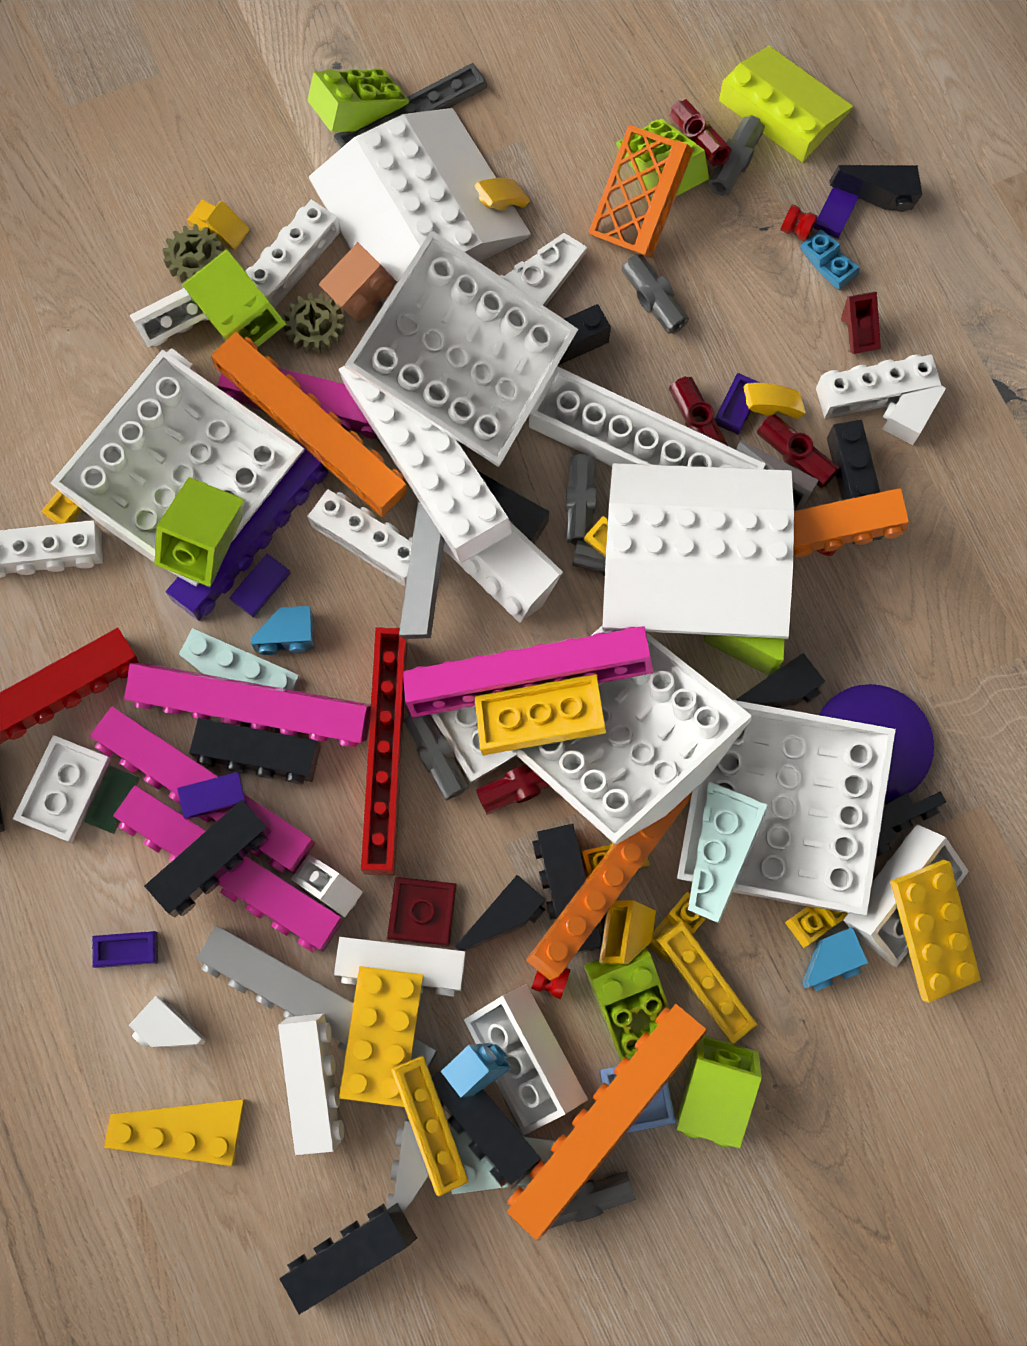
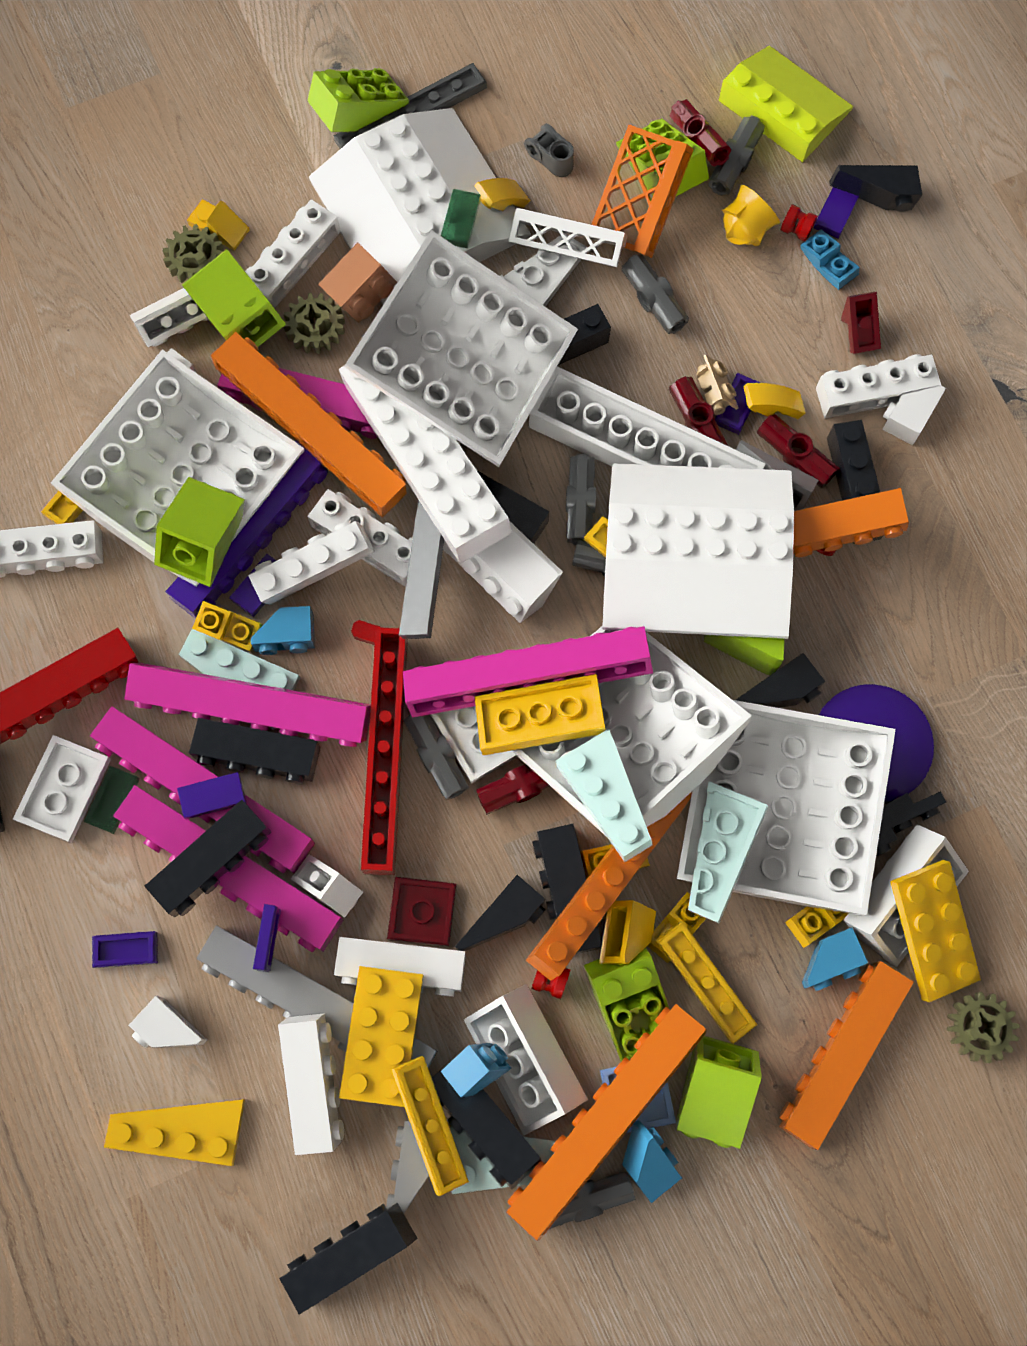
(226, 625): none -> yellow slope
(267, 938): none -> dark purple tile
(311, 563): none -> white brick
(364, 631): none -> red piece
(461, 217): none -> clear green tile
(548, 148): none -> dark grey piece
(570, 227): none -> white fence
(605, 790): none -> light aqua wing
(649, 1164): none -> dark azure slope
(713, 376): none -> tan hinge
(748, 218): none -> yellow helmet
(845, 1054): none -> orange brick
(990, 1038): none -> olive gear

